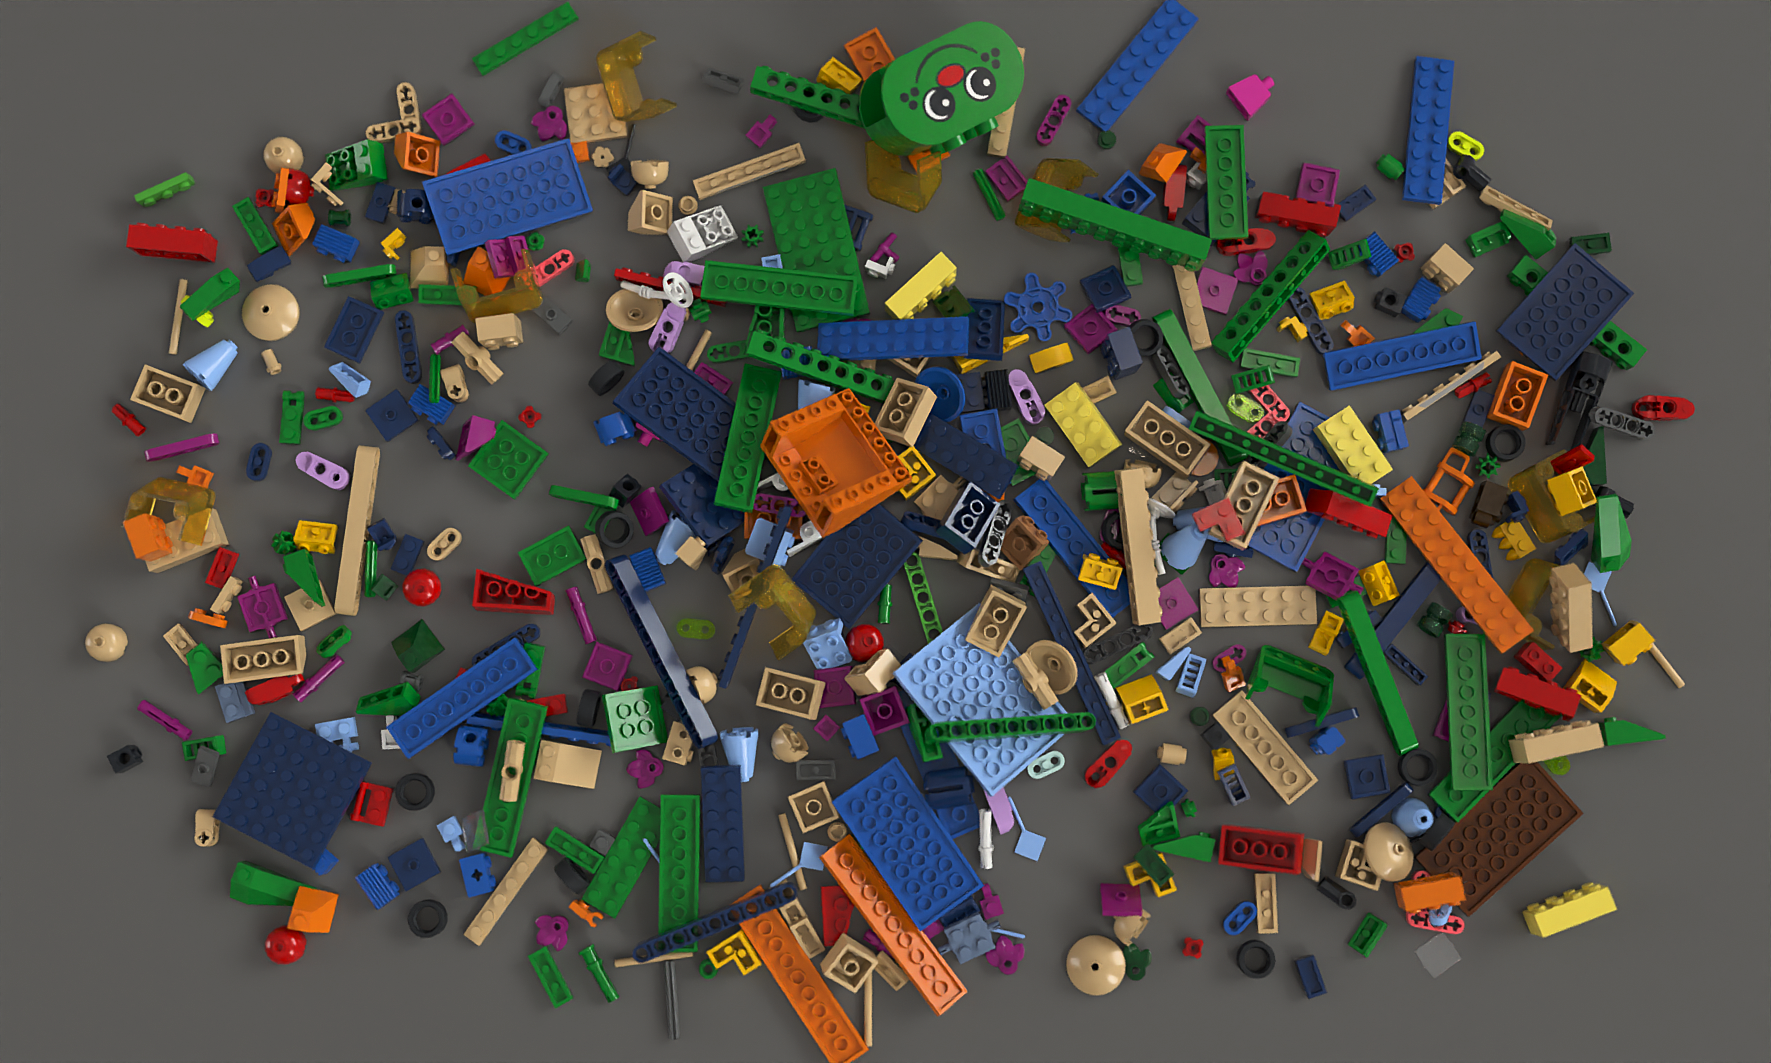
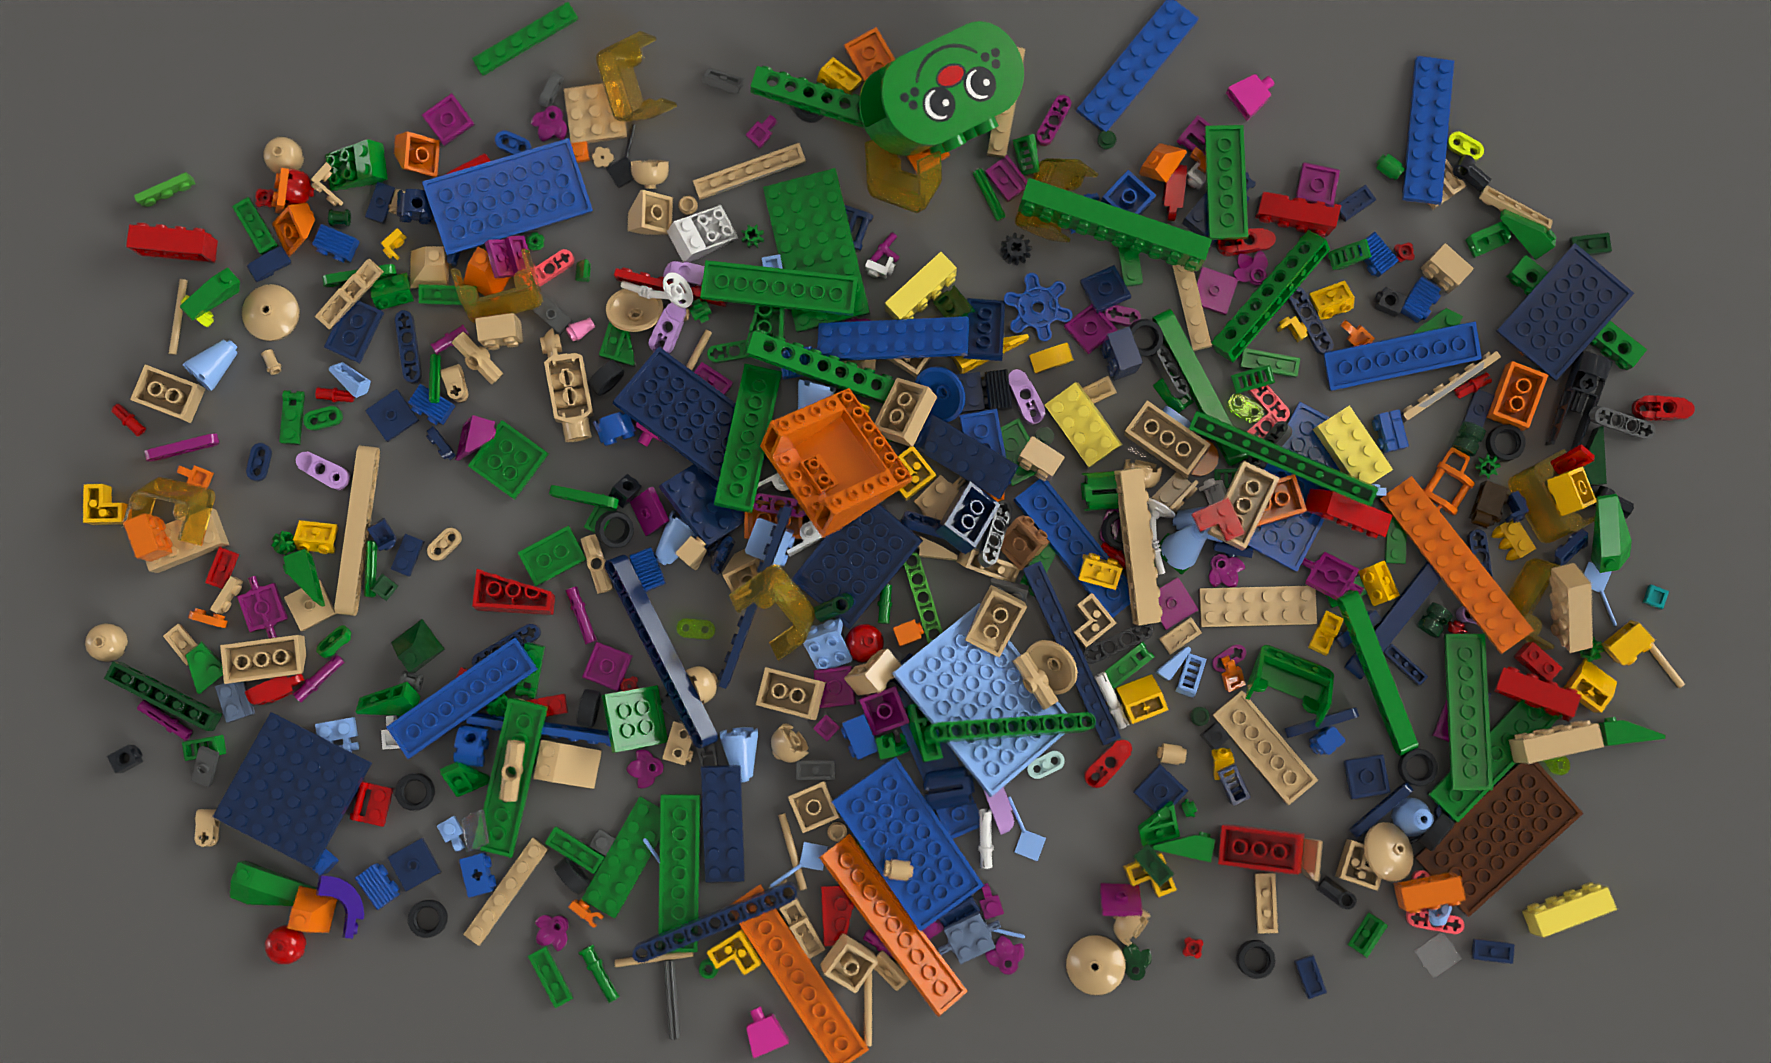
(99, 507): none -> yellow brick
(163, 696): none -> dark green brick
(349, 294): none -> tan slope
(349, 899): none -> dark purple arch
(406, 119): tan beam -> none
(421, 587): red cylinder -> none
(463, 778): none -> green wing
(524, 416): red plate -> none
(567, 389): none -> tan brick
(579, 329): none -> bright pink cone
(622, 179): dark blue bracket -> none
(765, 1033): none -> dark pink torso
(832, 607): none -> dark green piece
(889, 747): none -> green hinge
(898, 869): none -> tan brick
(908, 633): none -> orange brick
(1014, 255): none -> black gear
(1019, 149): none -> green slope
(1240, 919): blue plate -> none
(1493, 951): none -> dark blue plate
(1655, 596): none -> teal tile

